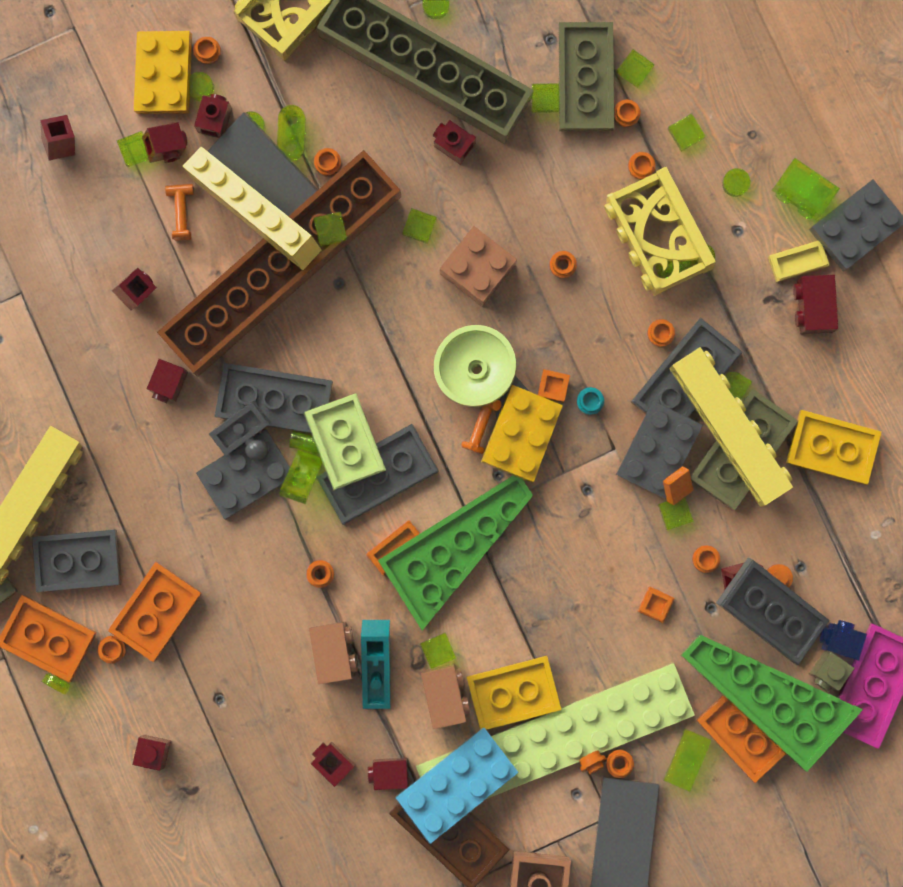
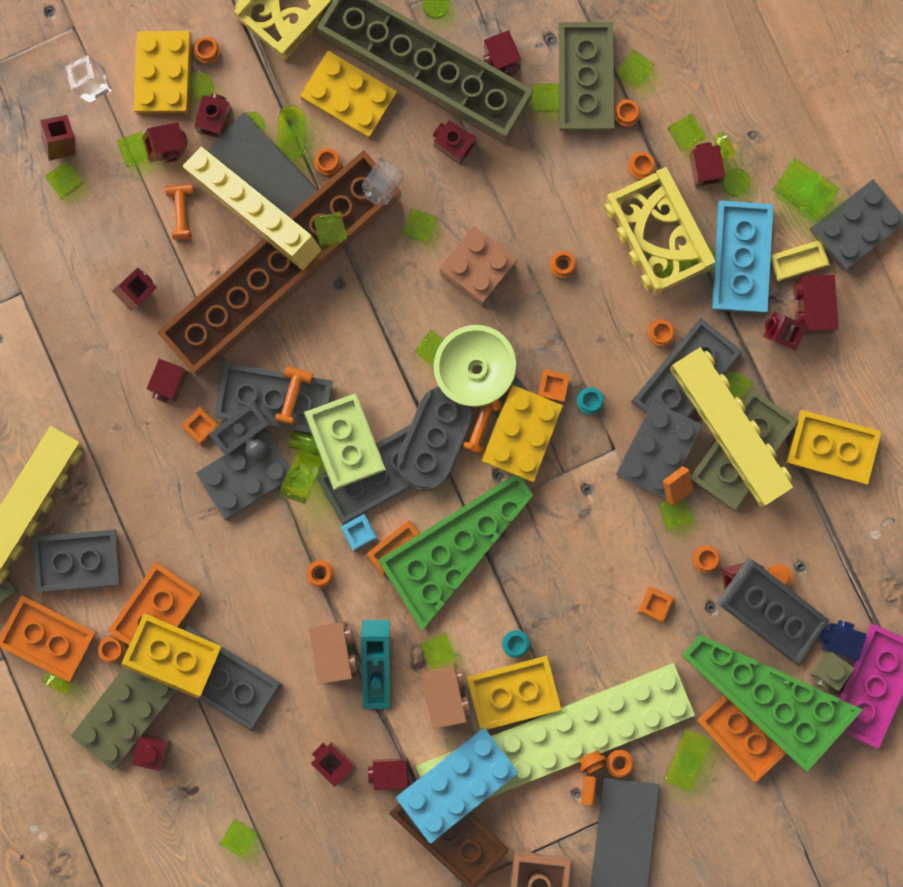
(64, 180): none -> clear neon green tile
(88, 78): none -> clear brick
(122, 716): none -> olive plate
(171, 656): none -> yellow plate
(199, 426): none -> orange tile
(237, 687): none -> dark grey tile
(238, 838): none -> clear neon green tile
(297, 377): none -> orange piece
(348, 94): none -> yellow plate
(358, 532): none -> medium azure tile
(382, 182): none -> clear brick
(428, 347): none -> clear neon green tile
(433, 441): none -> dark grey tile
(502, 53): none -> dark red brick
(515, 644): none -> teal plate
(588, 789): none -> orange tile
(707, 164): none -> dark red brick
(726, 147): none -> clear neon green tile
(742, 257): none -> medium azure plate
(778, 327): none -> dark red brick

